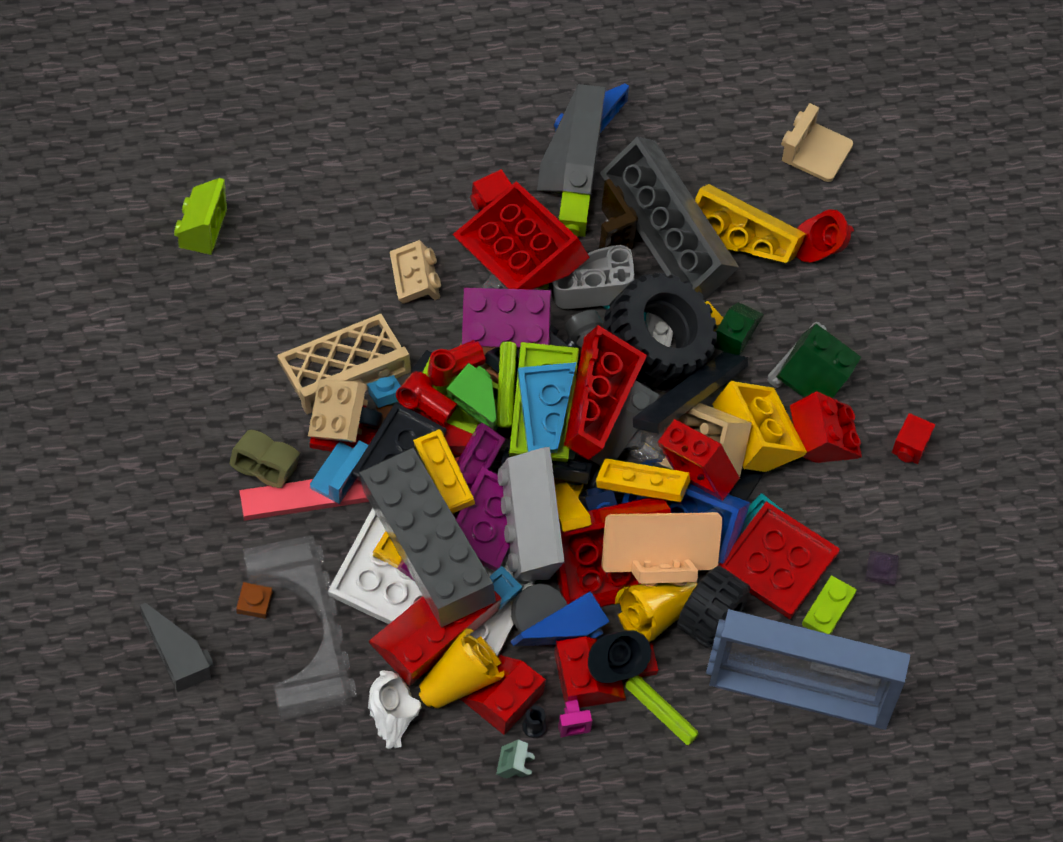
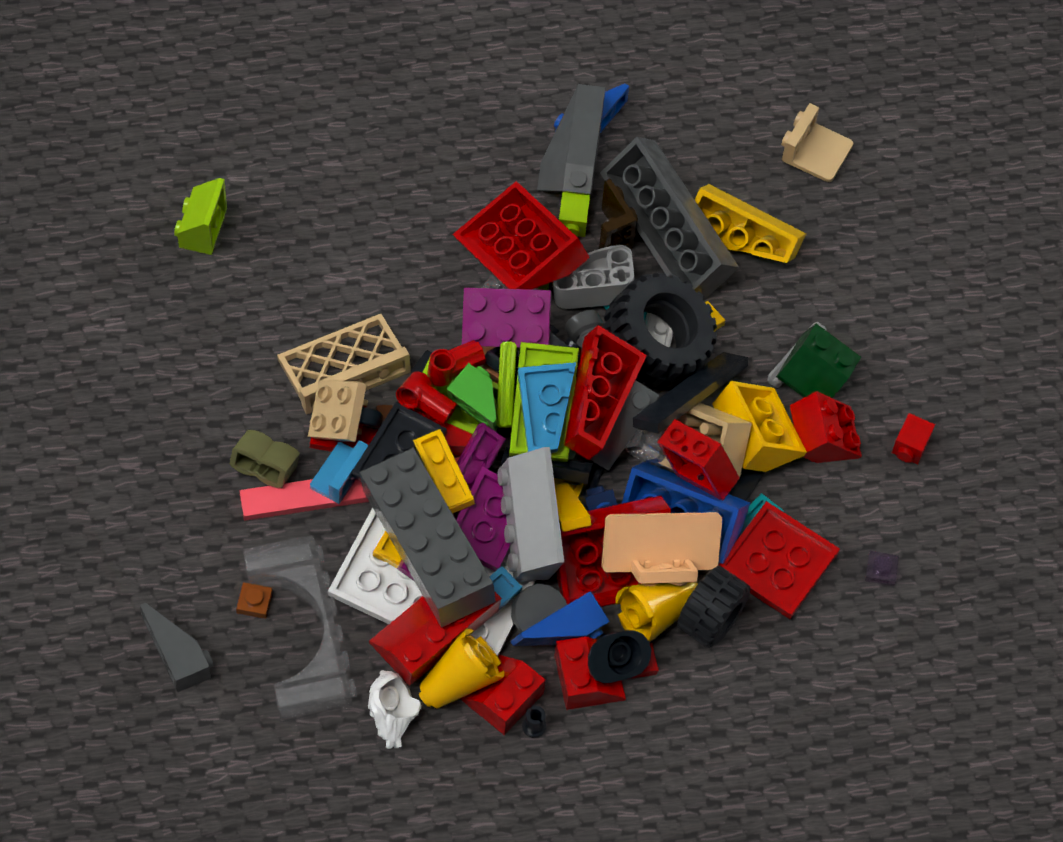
(384, 390): dark azure plate -> none
(415, 272): tan bracket -> none
(488, 189): red brick -> none
(513, 759): sand green tile -> none
(574, 720): dark pink tile -> none
(643, 480): yellow plate -> none
(662, 709): lime axle -> none
(737, 328): dark green slope -> none
(807, 669): sand blue window -> none
(825, 235): red piece -> none
(829, 606): lime plate -> none

